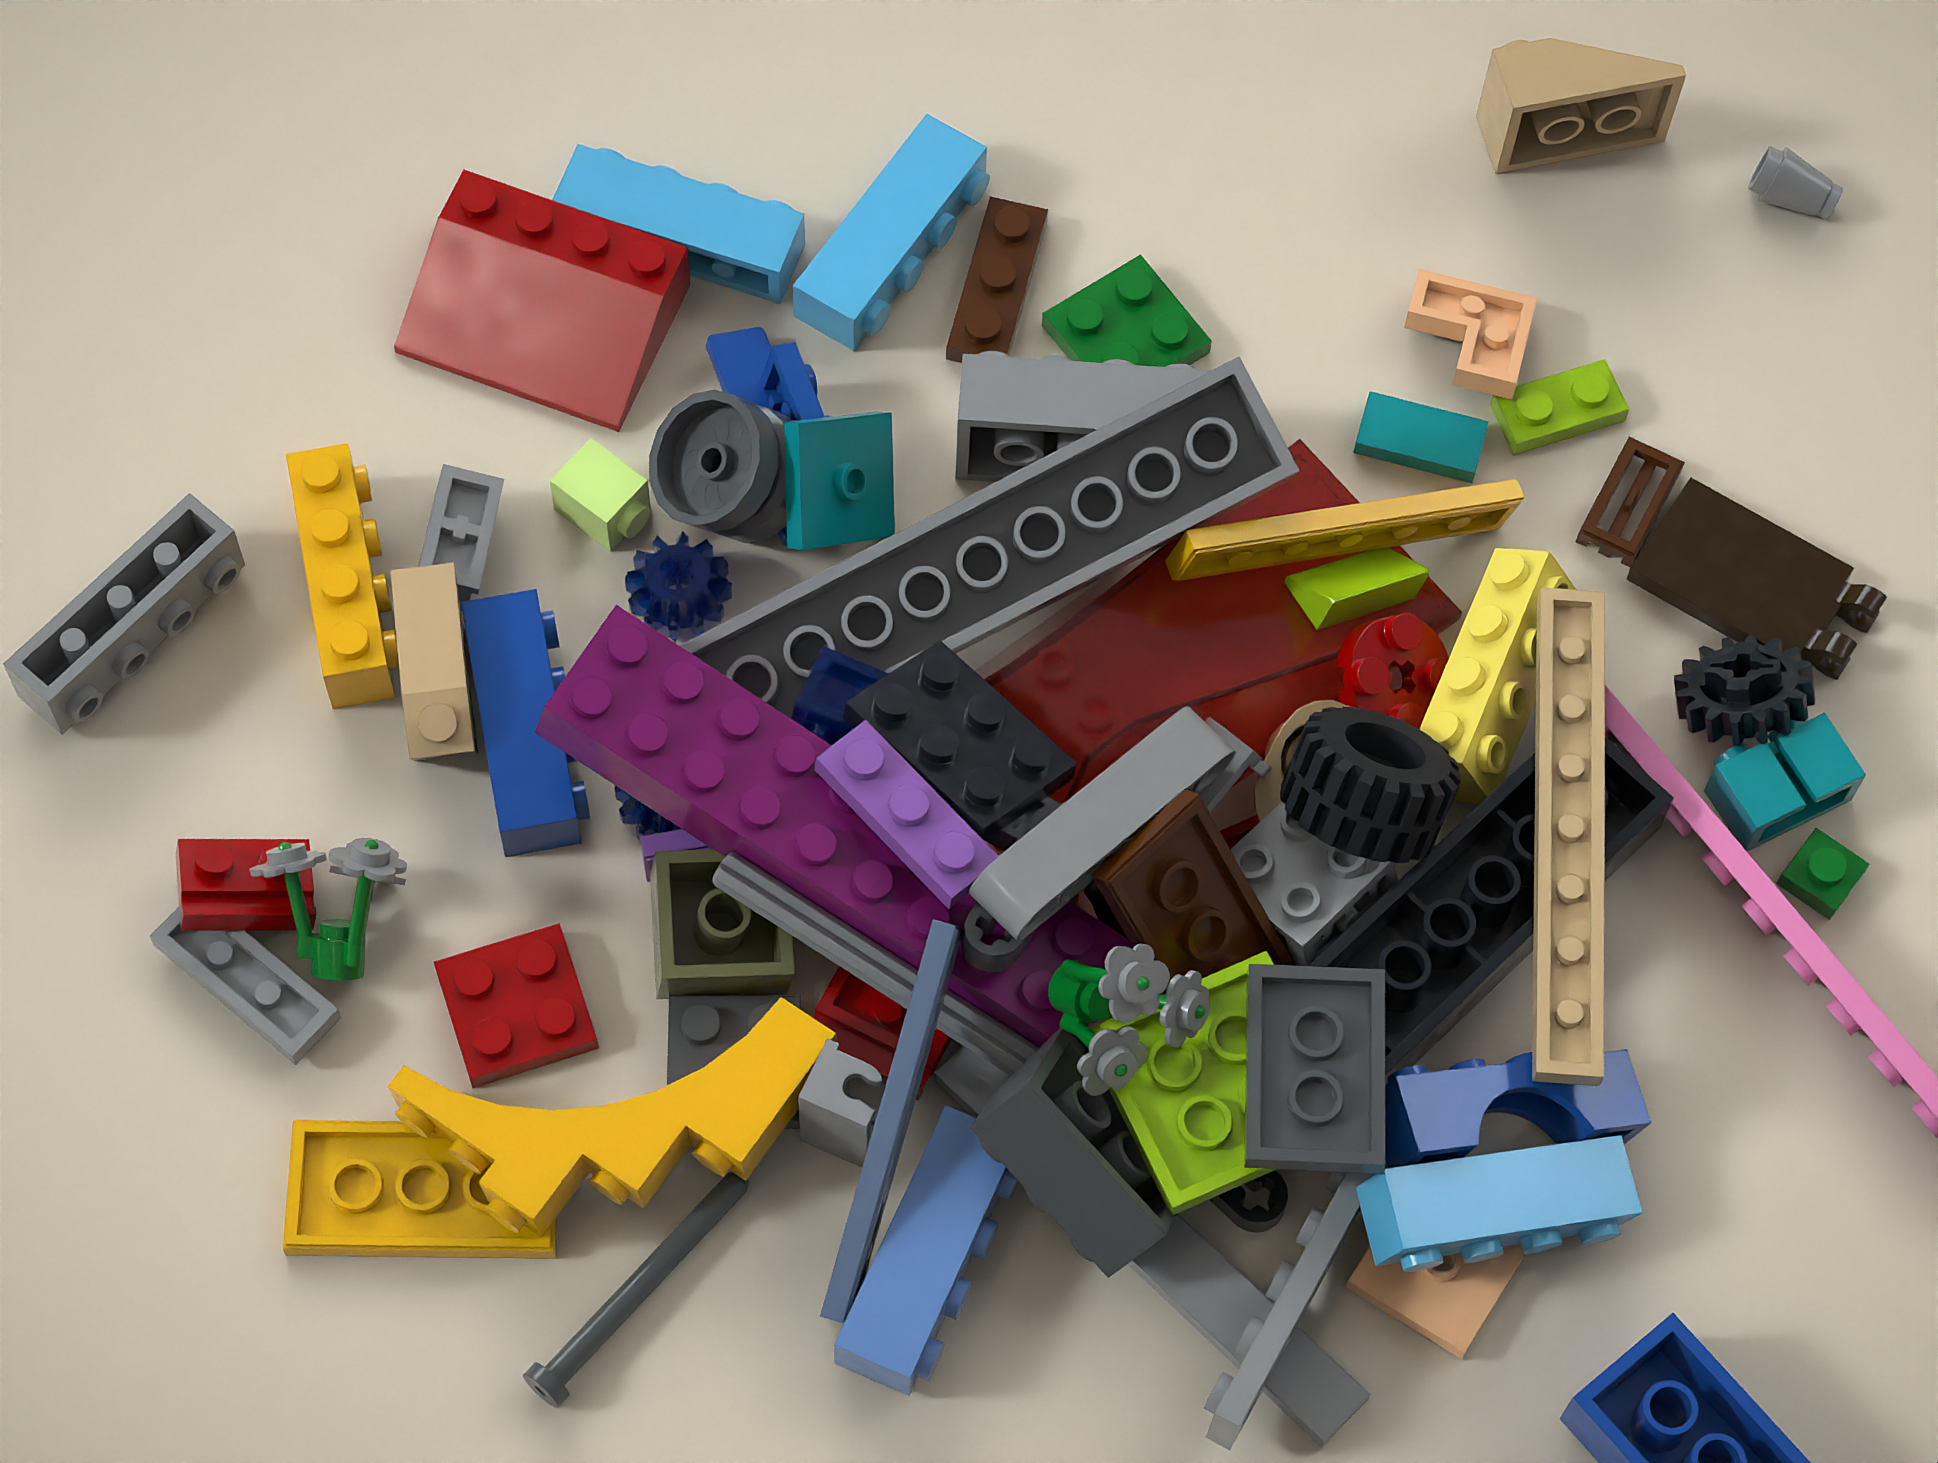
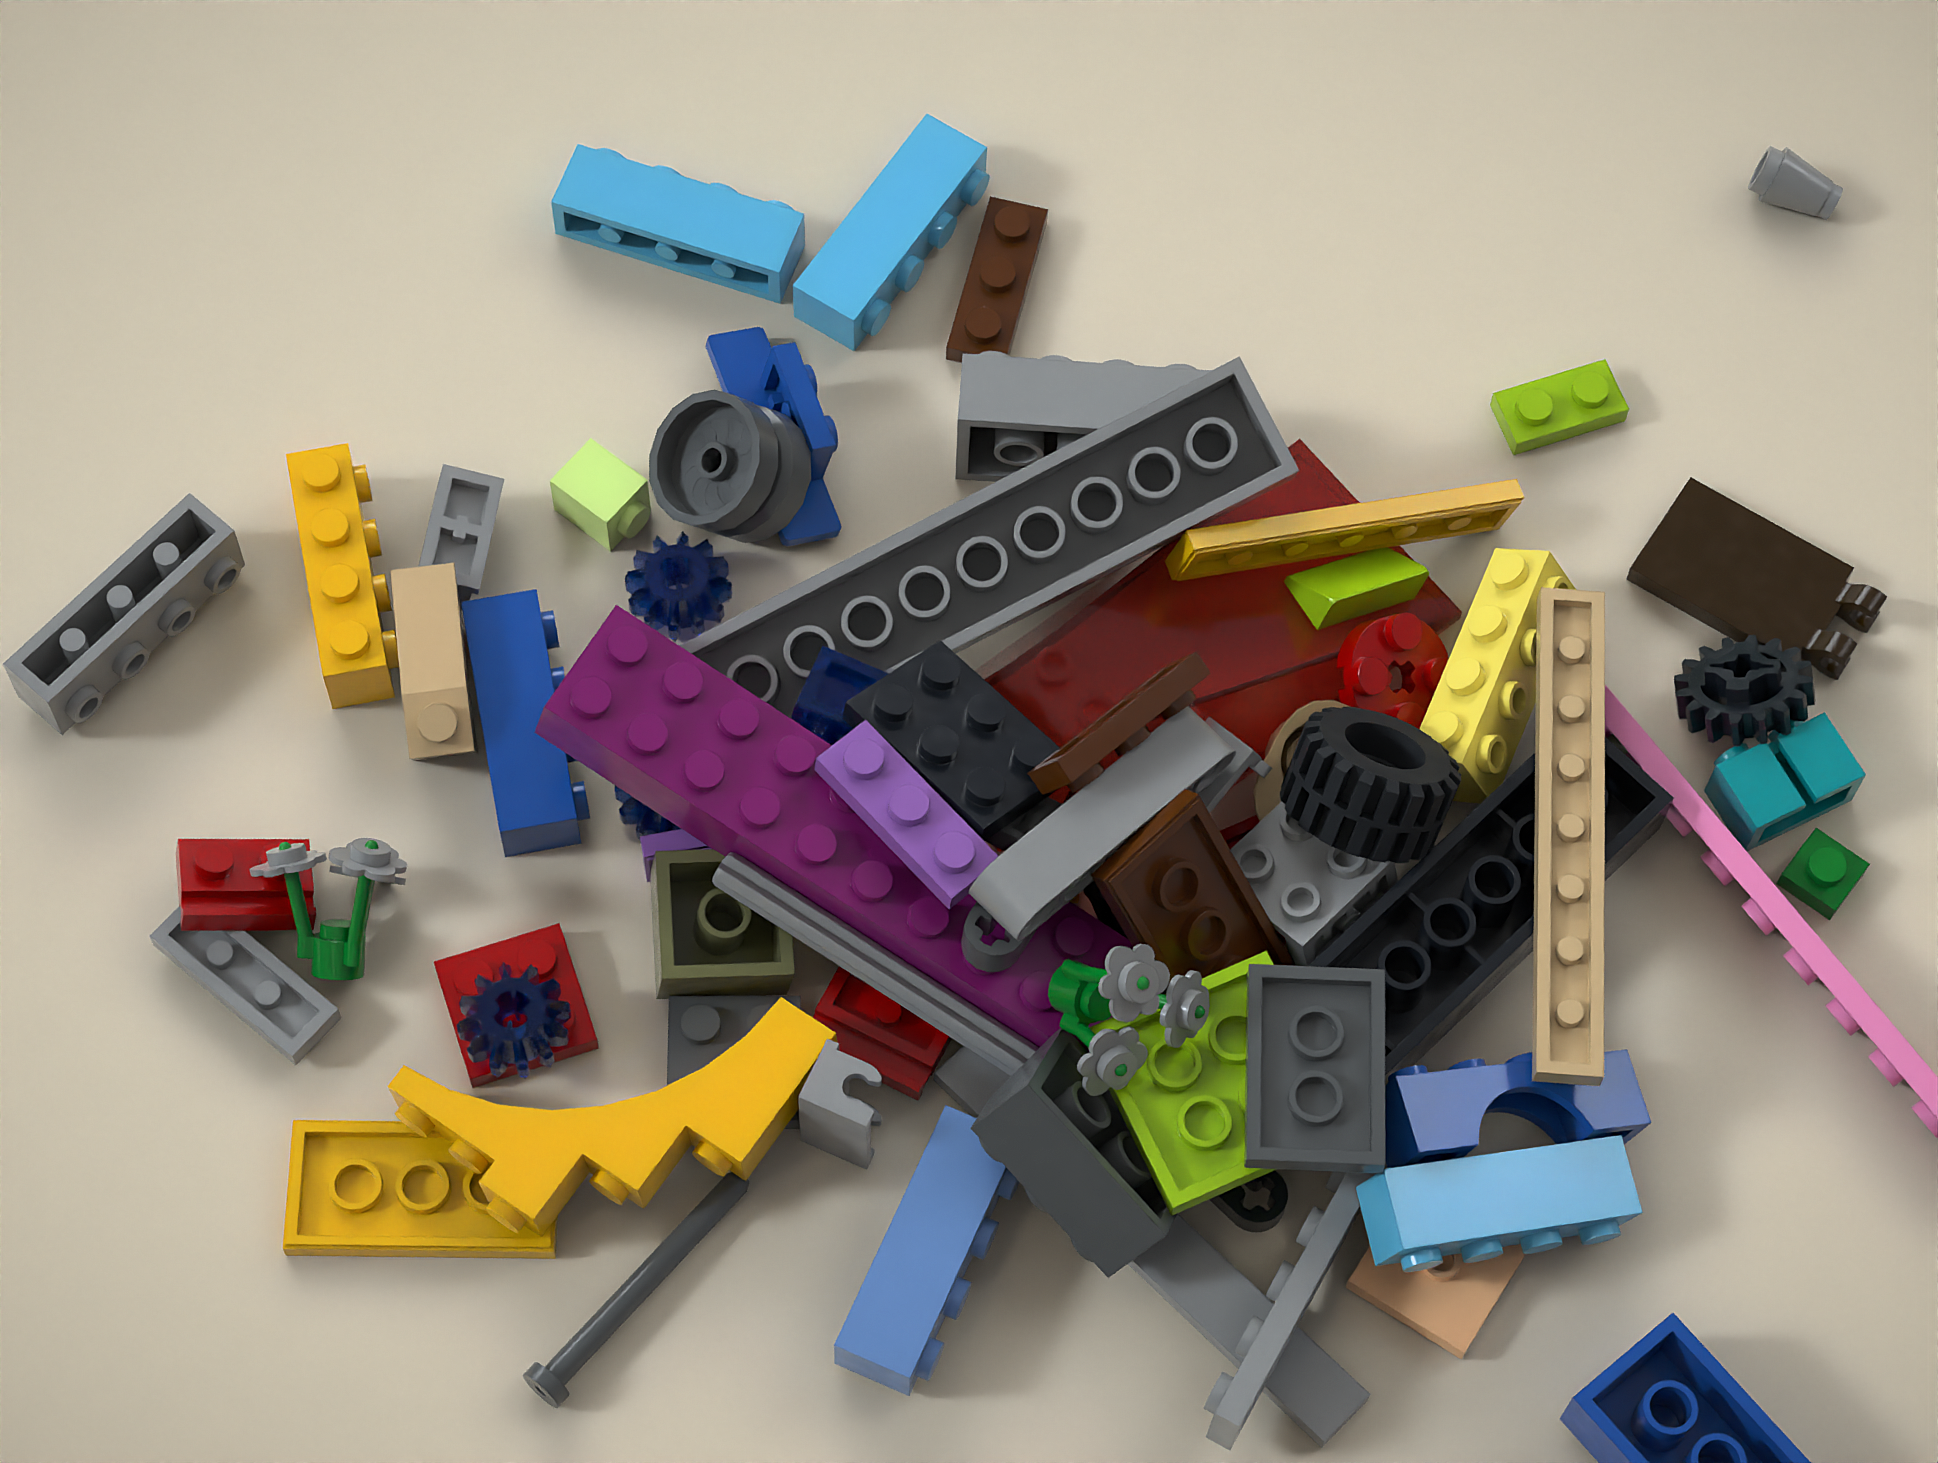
(516, 996): none -> clear blue gear
(543, 300): slope -> none
(839, 480): teal plate -> none
(892, 1119): sand blue tile -> none
(1121, 726): none -> reddish brown plate
(1127, 319): green plate -> none
(1420, 437): teal tile -> none
(1484, 318): light nougat plate -> none
(1572, 102): tan slope -> none
(1610, 541): reddish brown tile -> none

